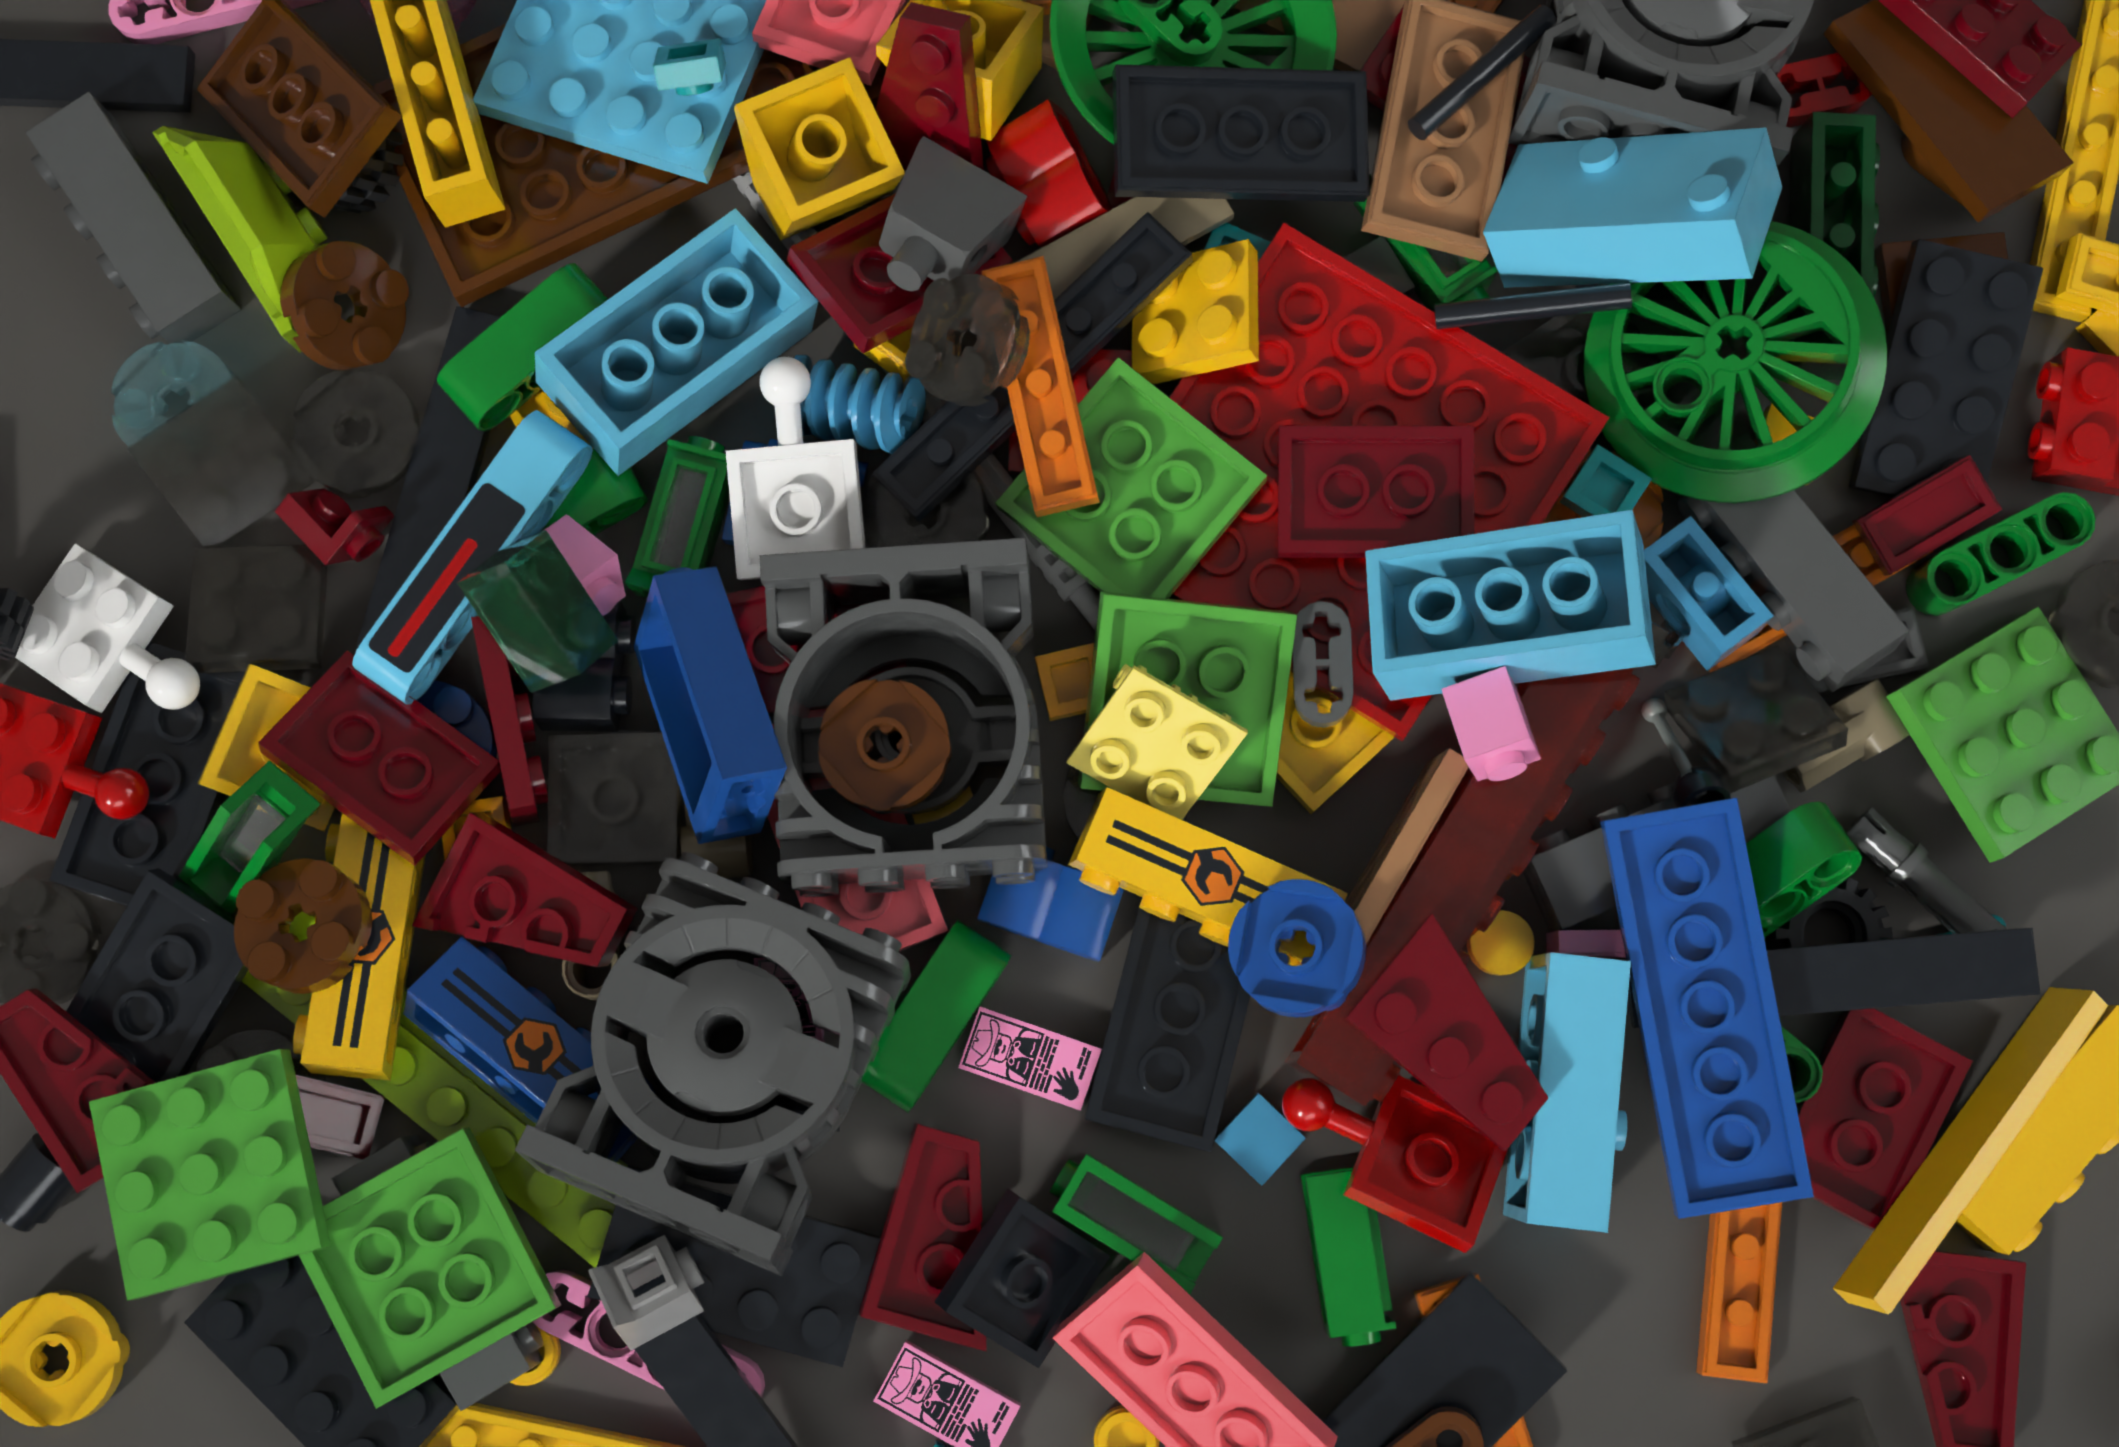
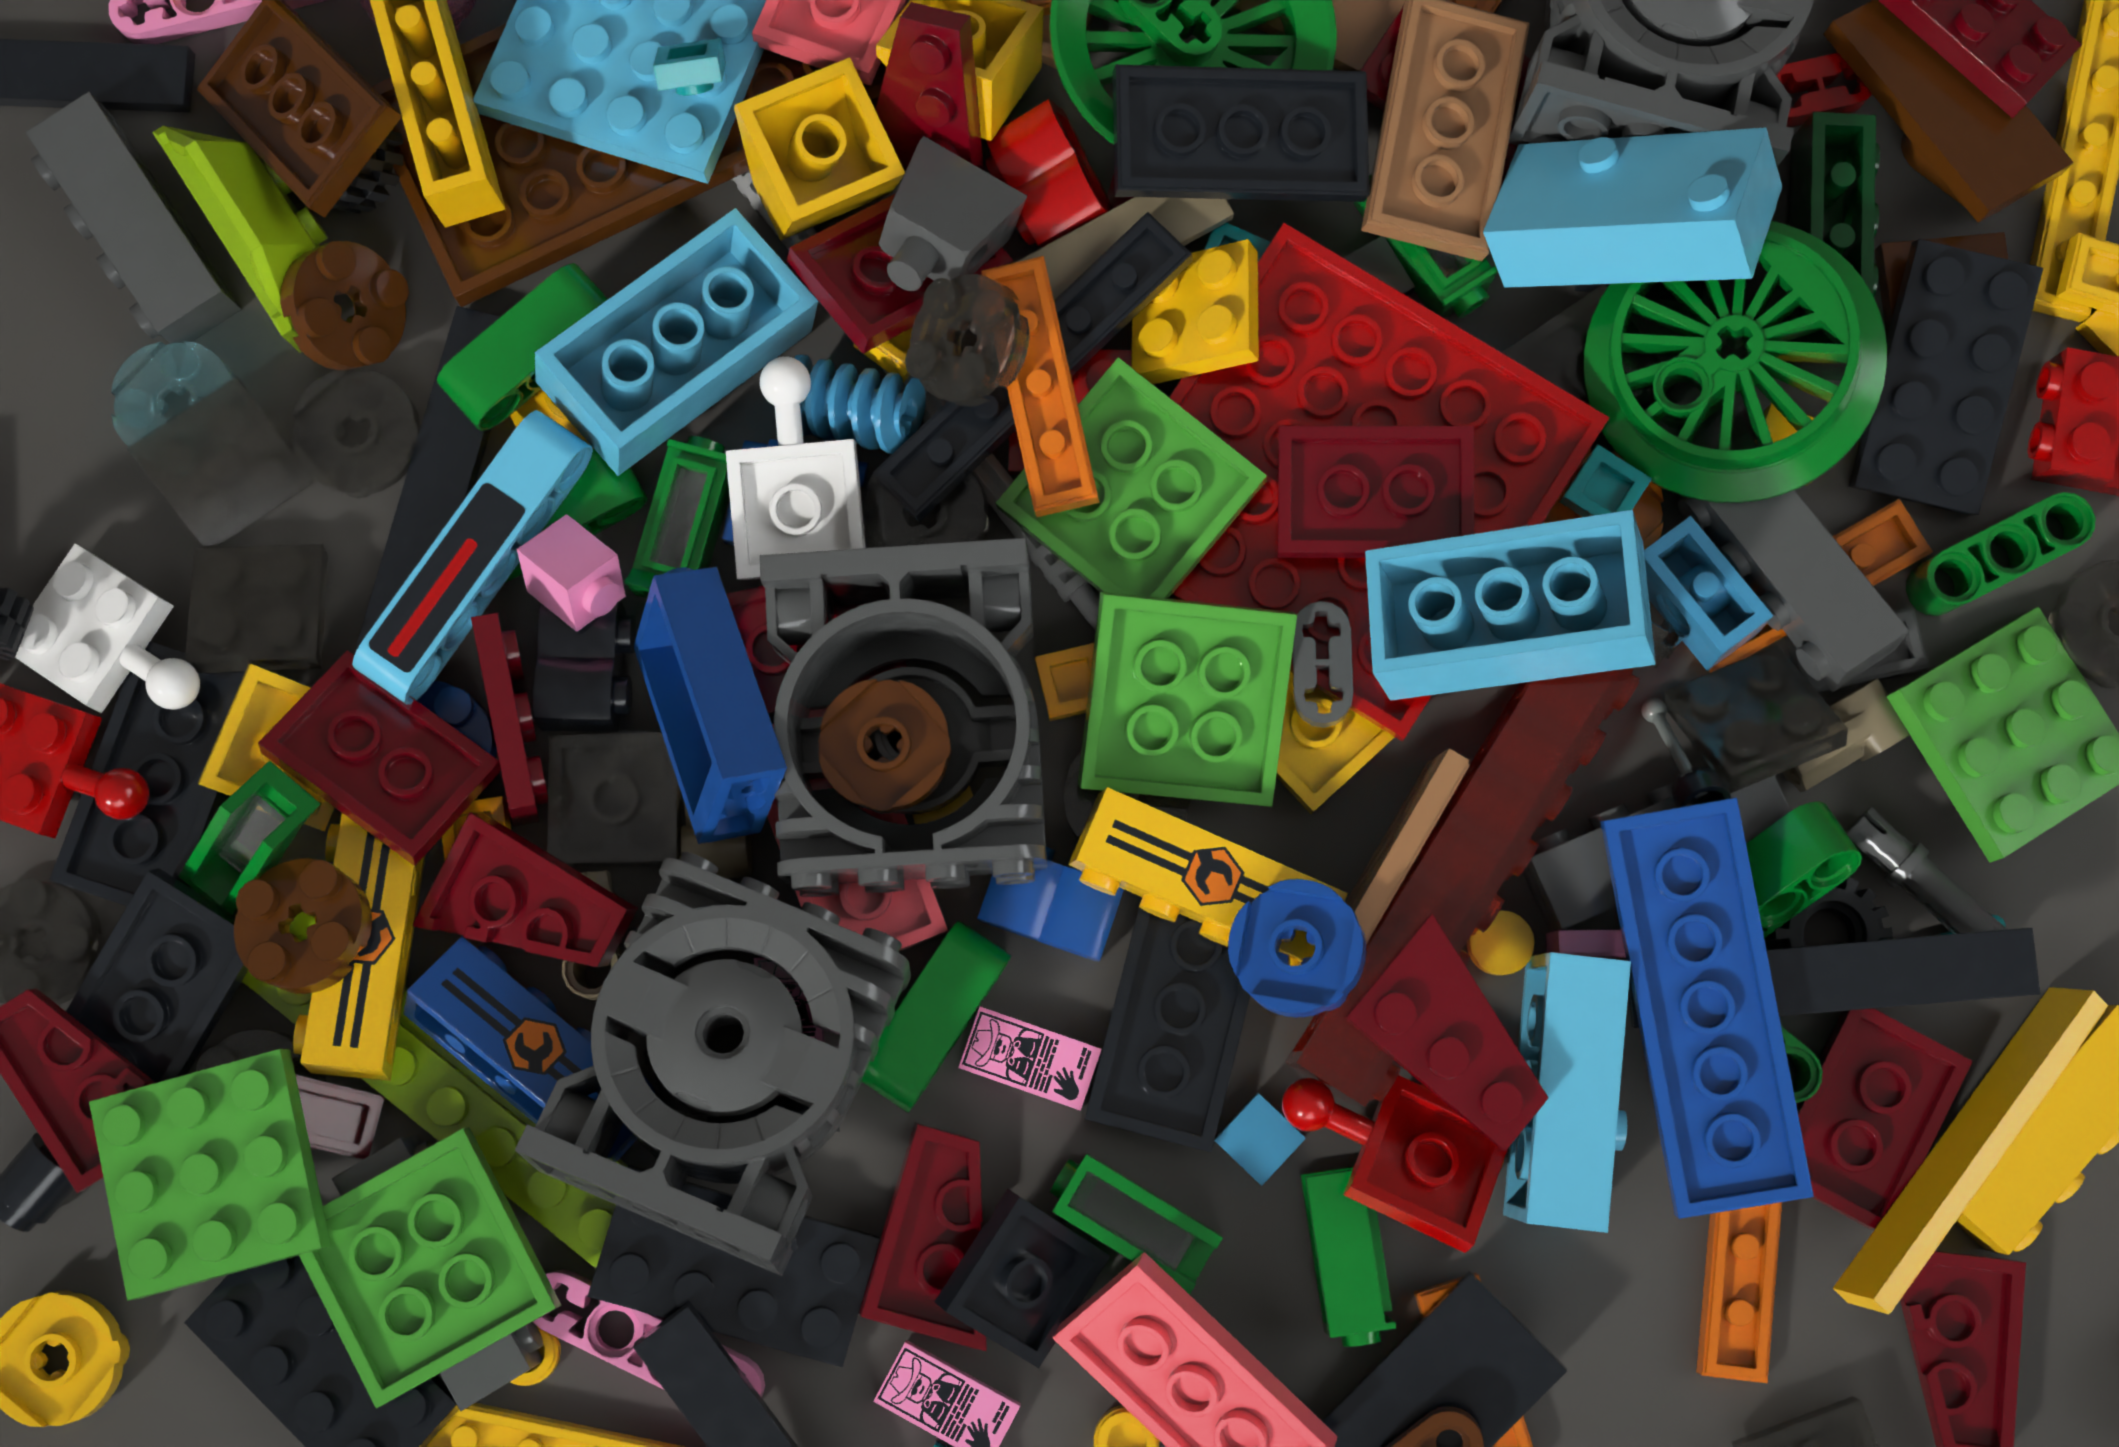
(331, 527): dark red bracket -> none
(538, 612): clear green brick -> none
(658, 1309): light grey window -> none
(1156, 743): light yellow hinge -> none
(1481, 72): black bar -> none
(1491, 725): bright pink brick -> none
(1533, 306): black bar -> none
(1927, 515): dark red tile -> none

